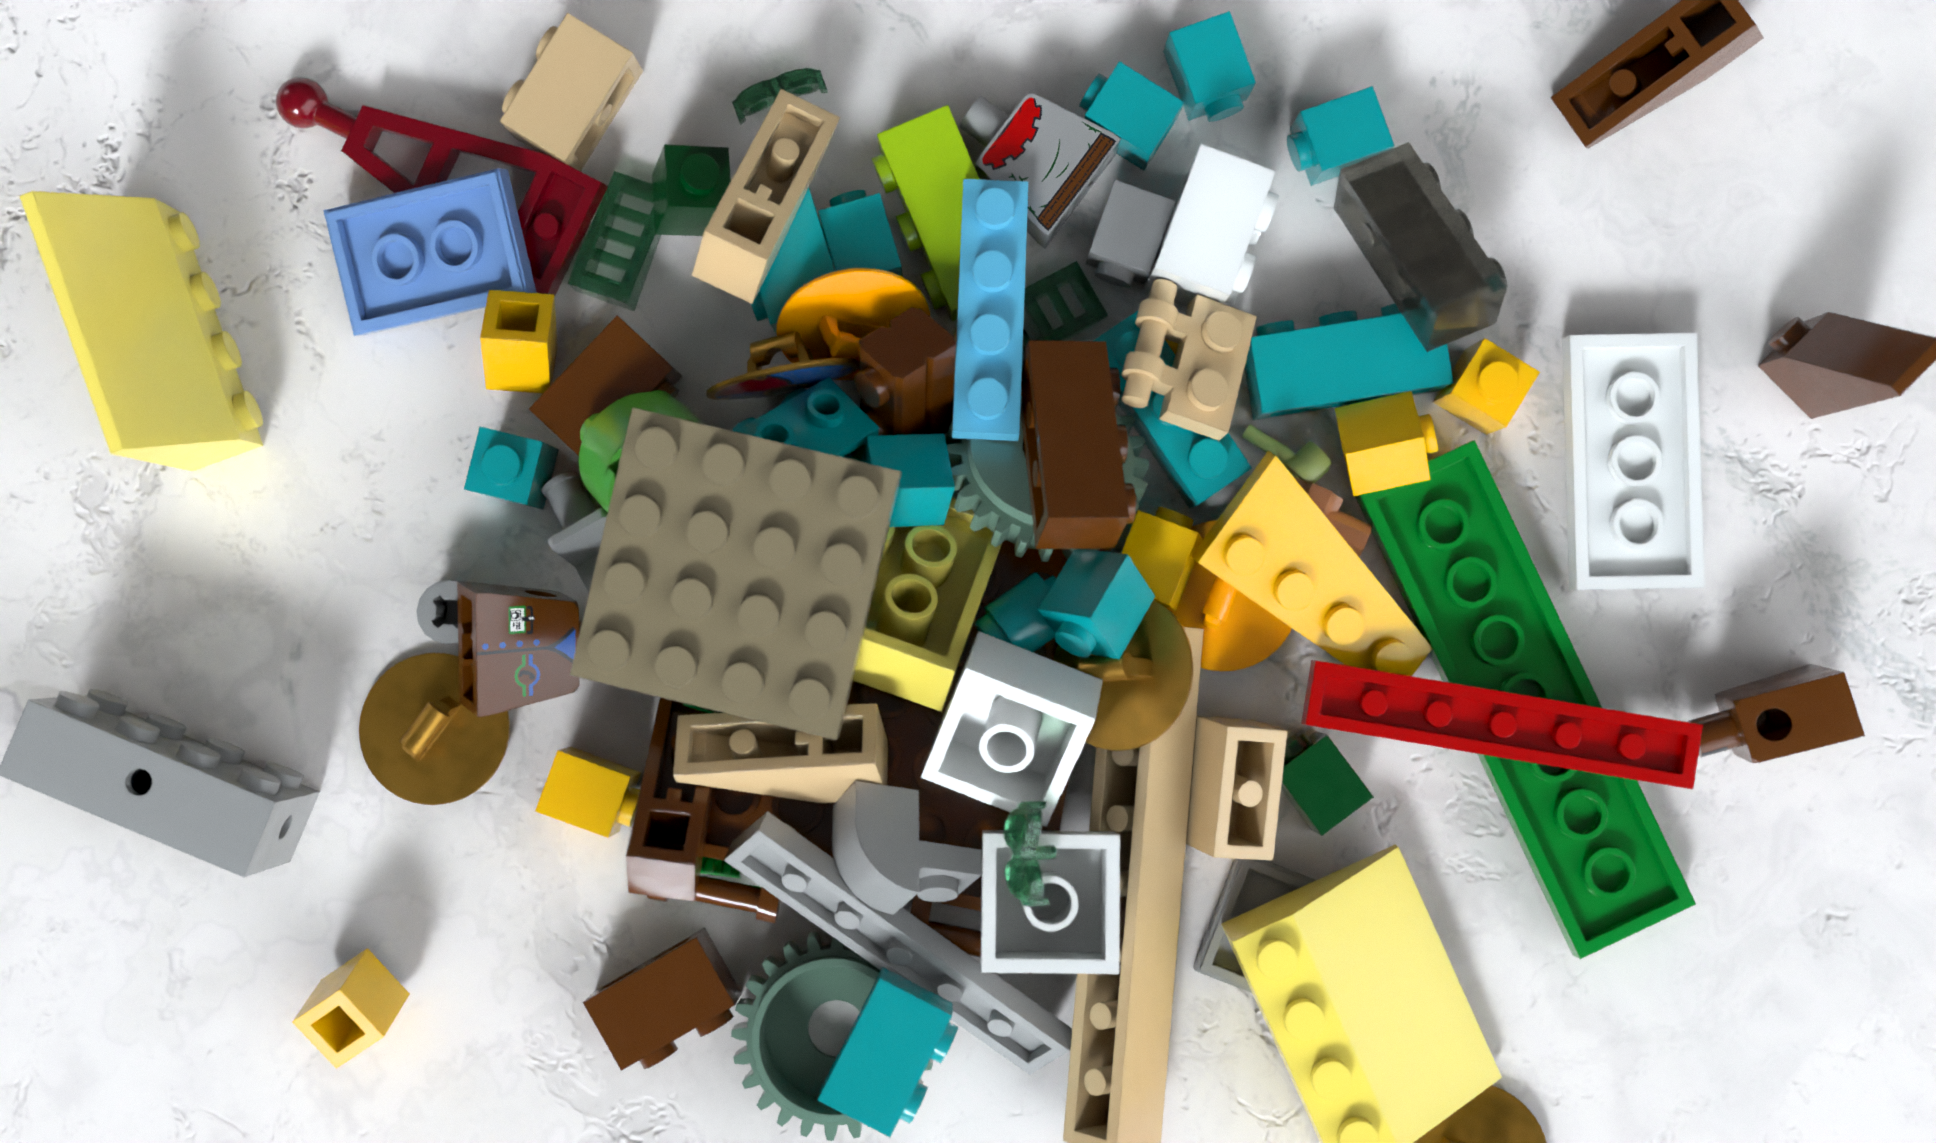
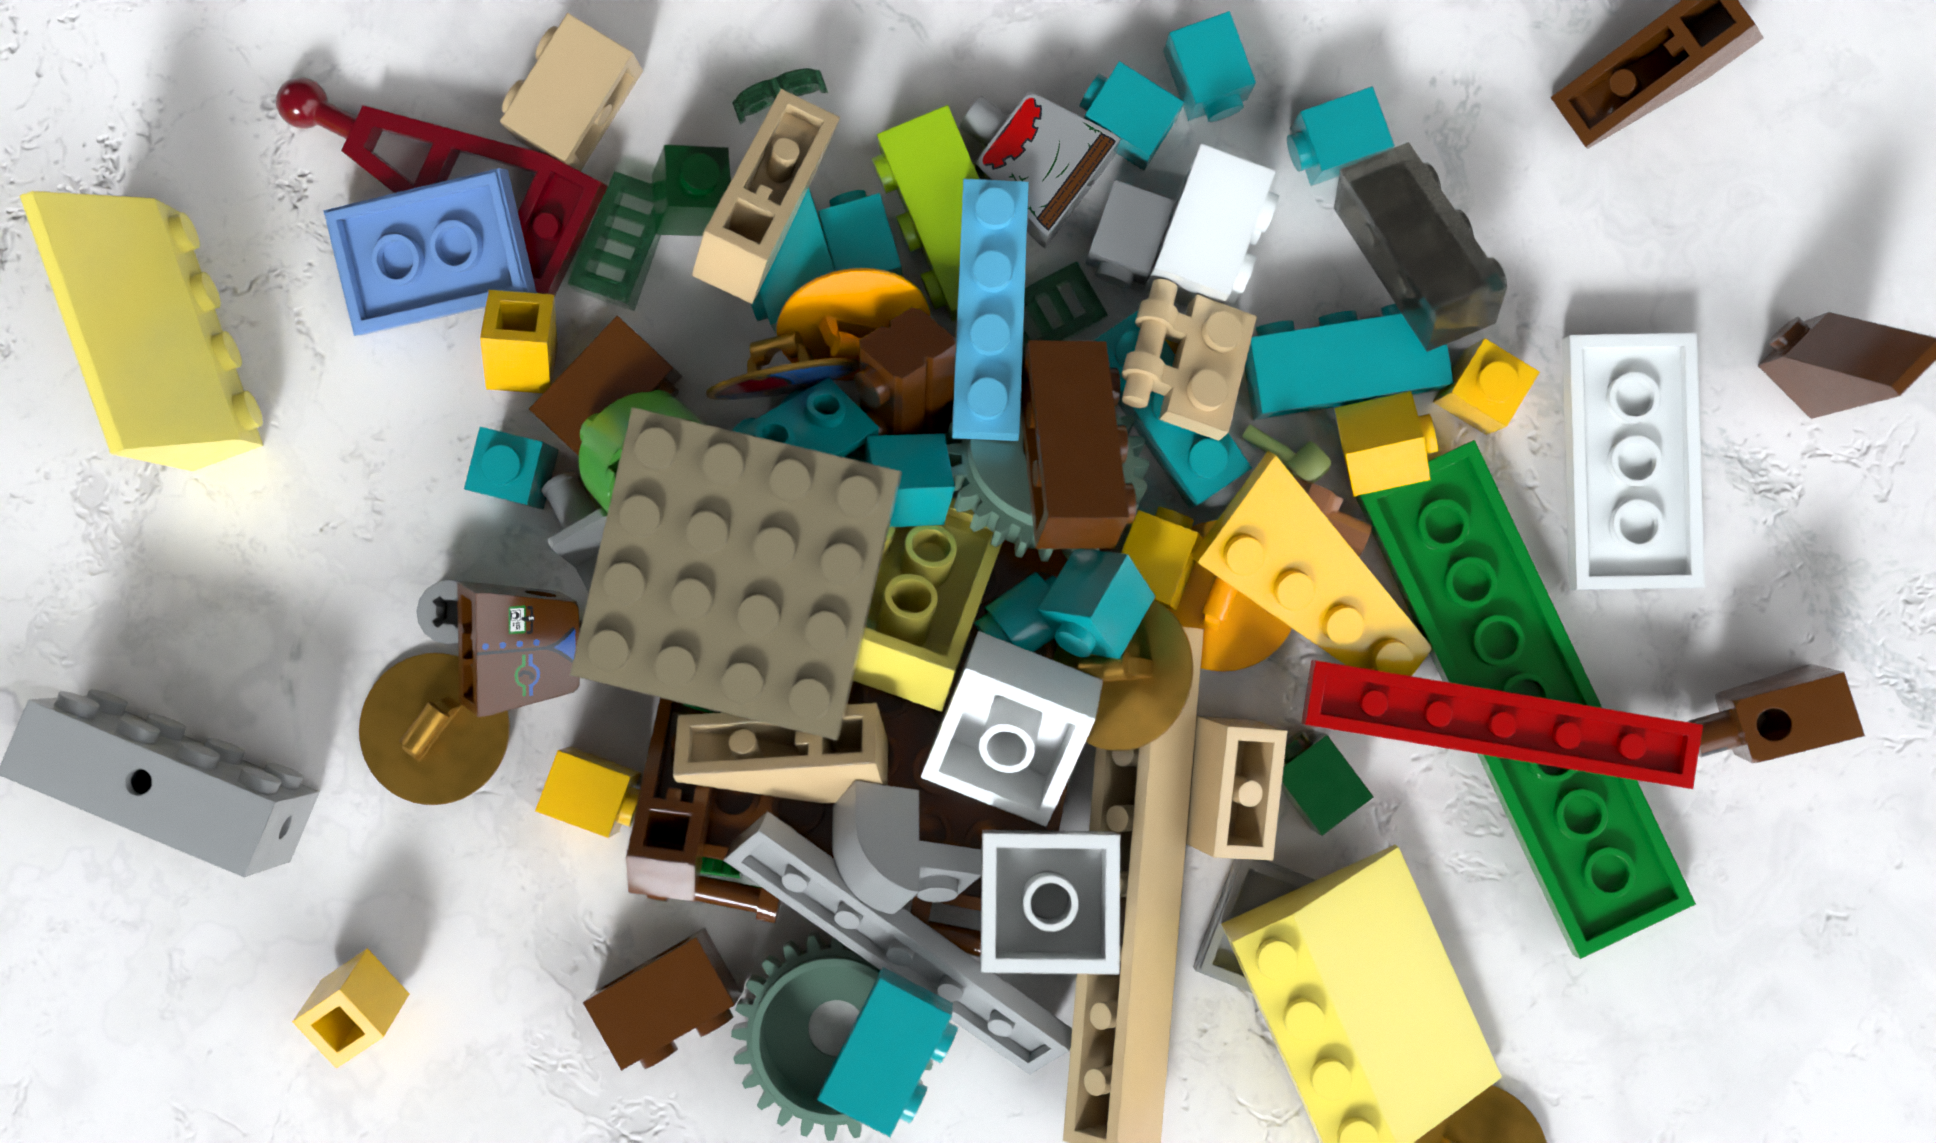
(1023, 871): clear green piece -> none

